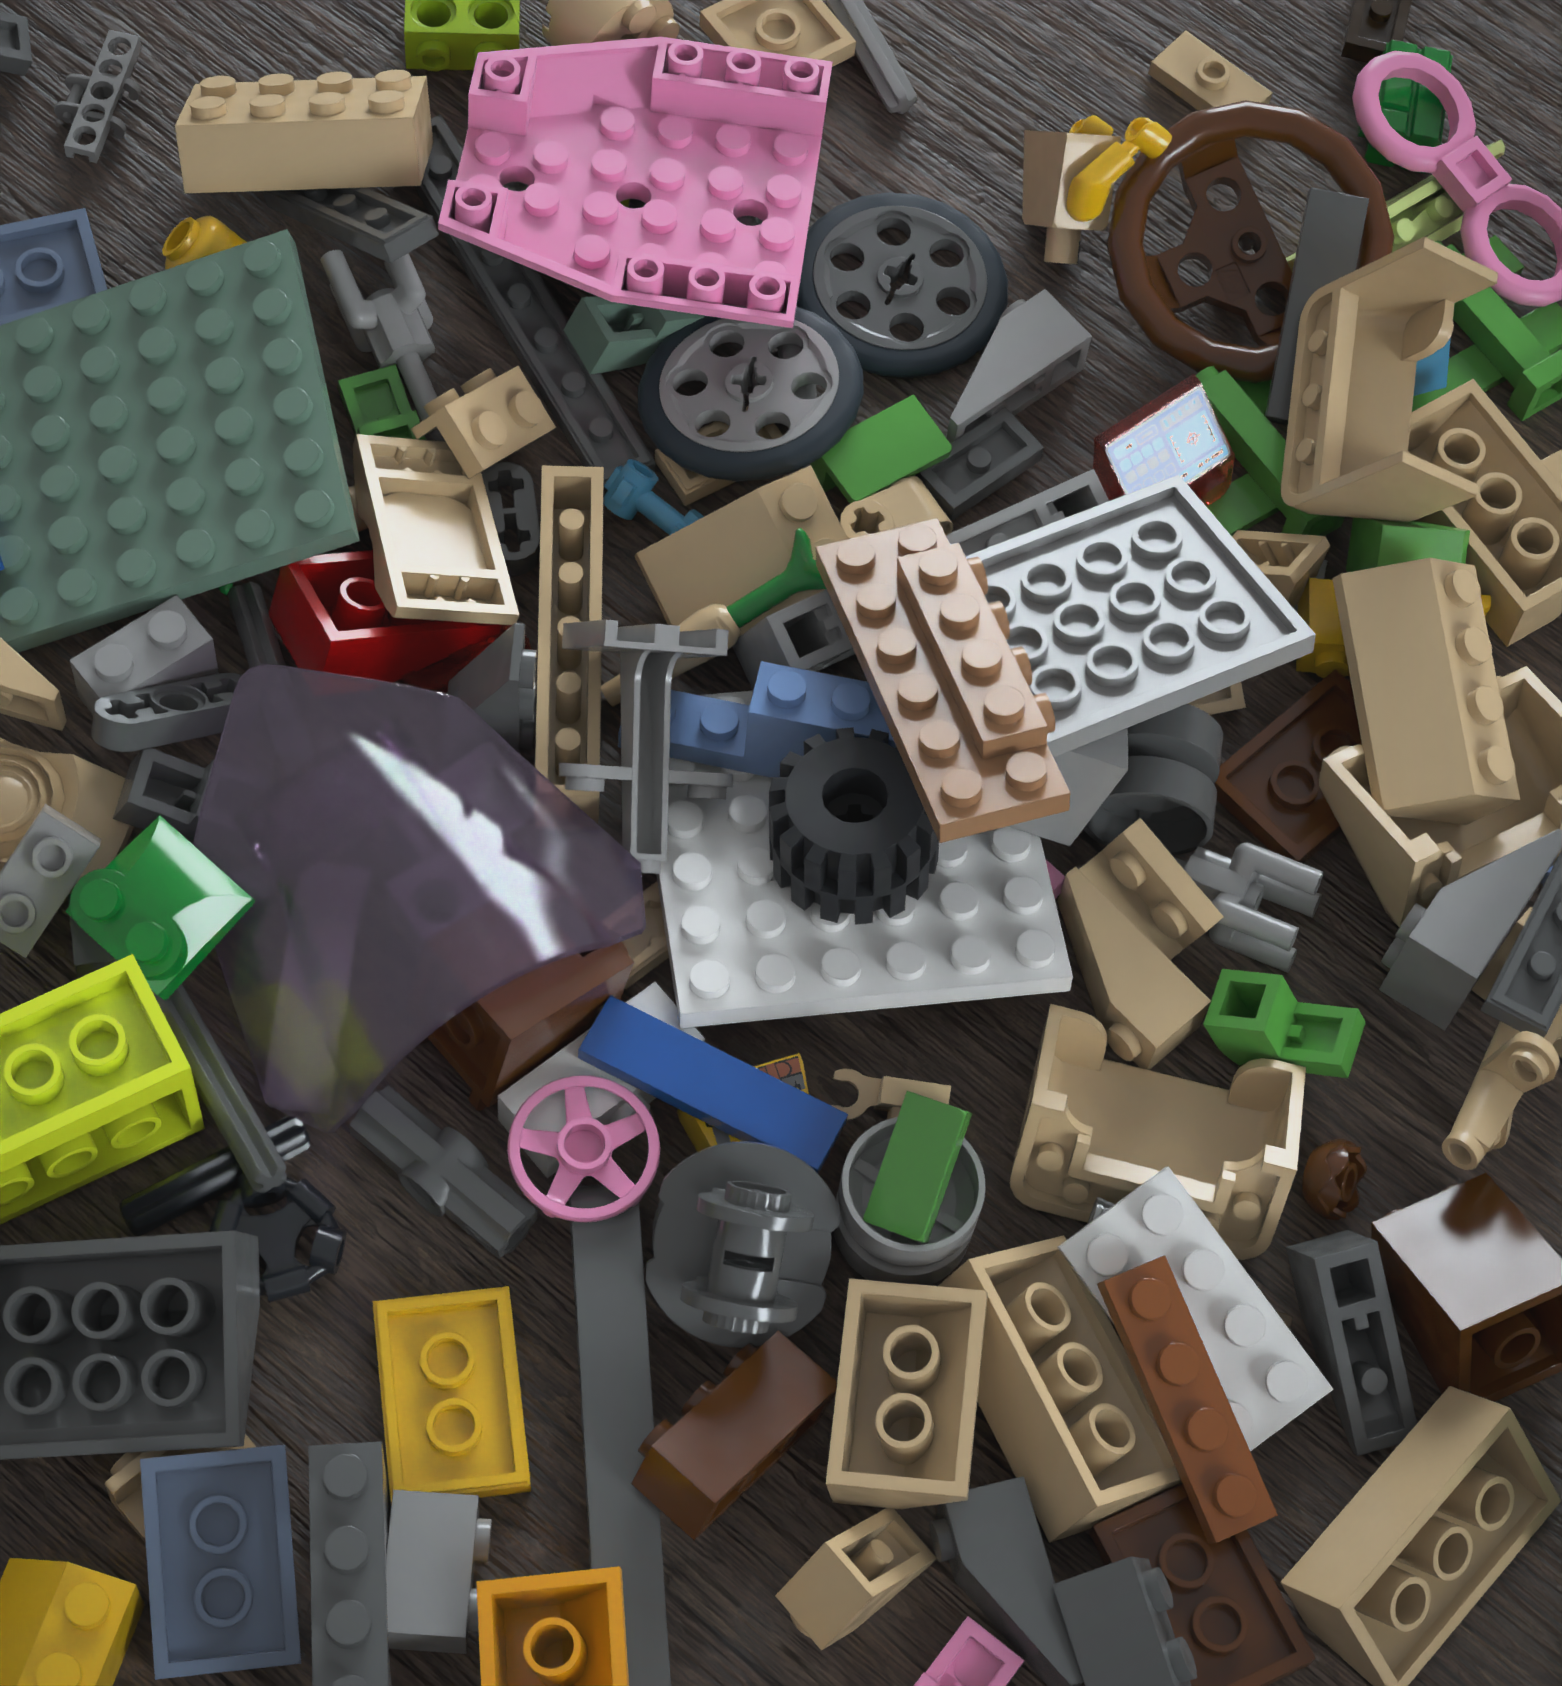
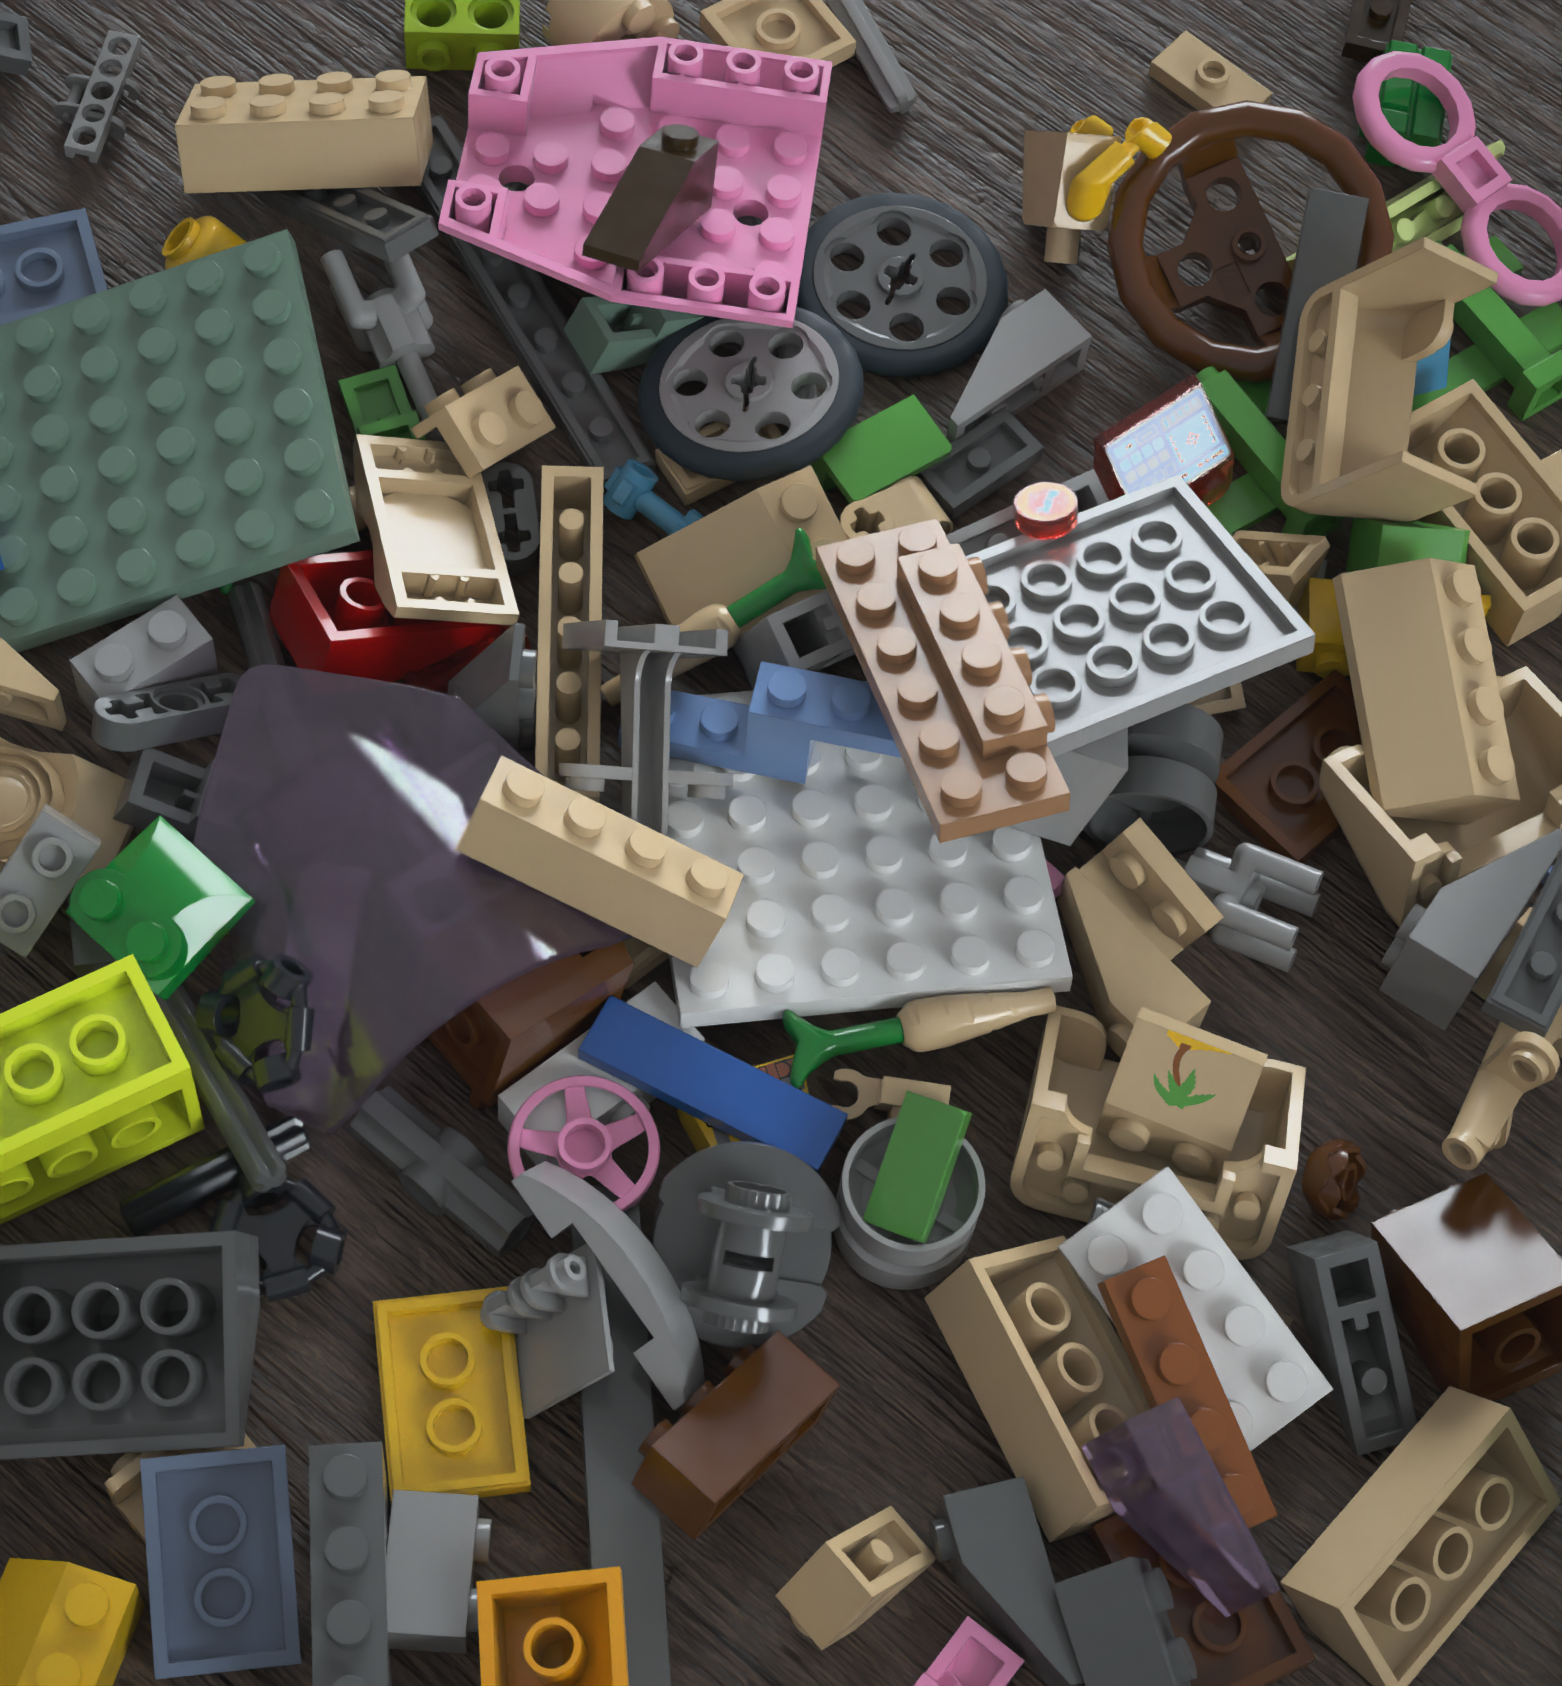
(249, 1010): none -> black piece
(557, 1327): none -> light grey hinge
(565, 1200): none -> light grey slope
(600, 862): none -> tan slope
(656, 198): none -> dark brown slope
(849, 828): black wheel -> none
(906, 1395): tan slope -> none
(919, 1025): none -> tan piece
(1046, 510): none -> clear red tile
(1178, 1503): none -> clear purple slope
(1180, 1093): none -> tan slope
(1260, 1018): bright green brick -> none

